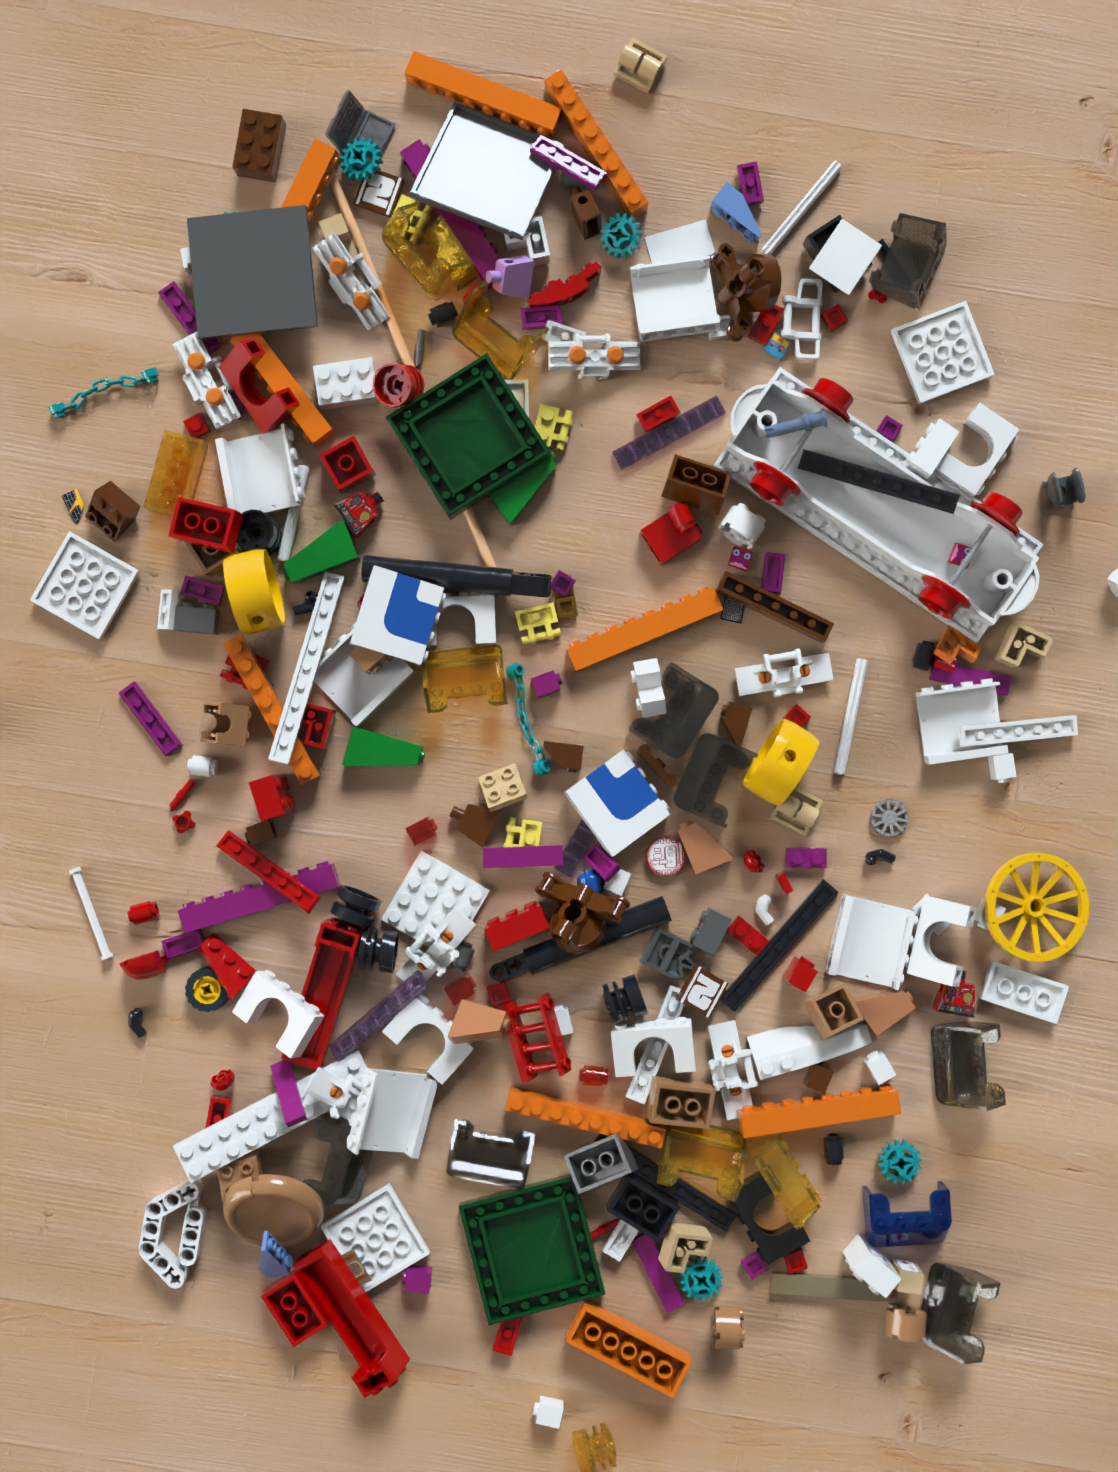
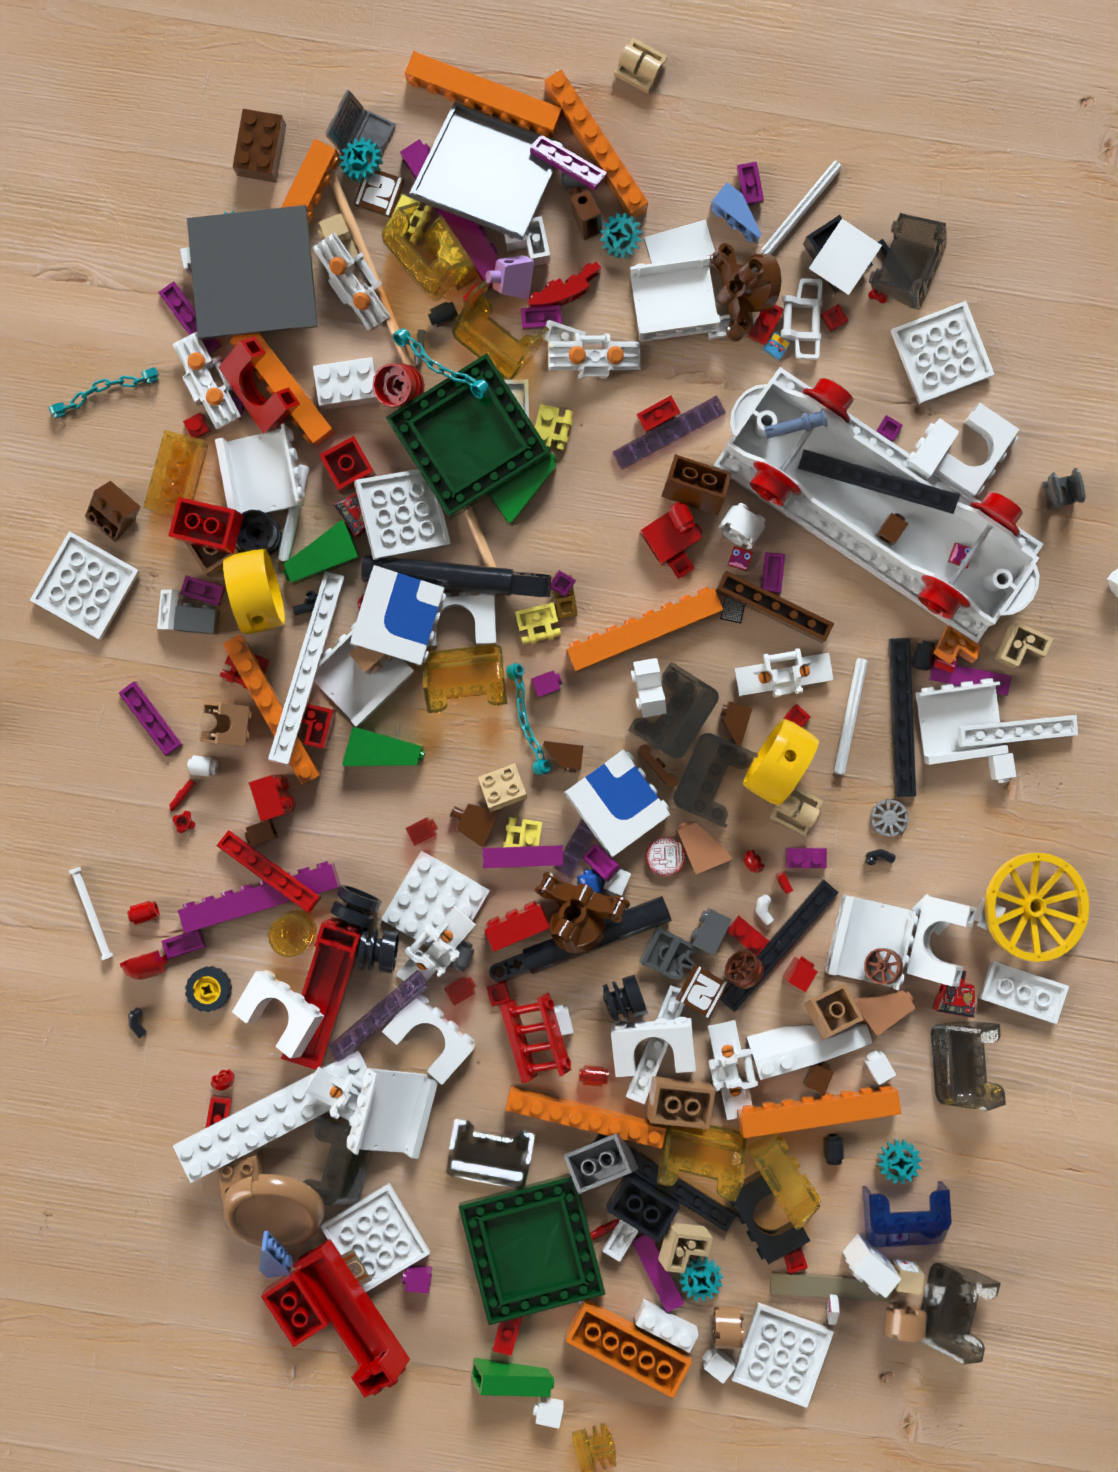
(74, 504): sticker -> none
(191, 1223): white piece -> none
(229, 967): red wing -> none
(285, 941): none -> clear yellow wheel
(288, 1093): magenta tile -> none
(401, 514): none -> white plate
(477, 1023): nougat slope -> none
(478, 388): none -> teal piece
(511, 1379): none -> green slope
(666, 1325): none -> white brick
(680, 564): none -> red plate
(718, 1364): none -> white brick
(739, 965): none -> copper wheel
(754, 1265): magenta plate -> none
(782, 1354): none -> white plate
(833, 1309): none -> white tile
(883, 966): none -> copper wheel
(892, 528): none -> reddish brown brick
(902, 717): none -> black tile

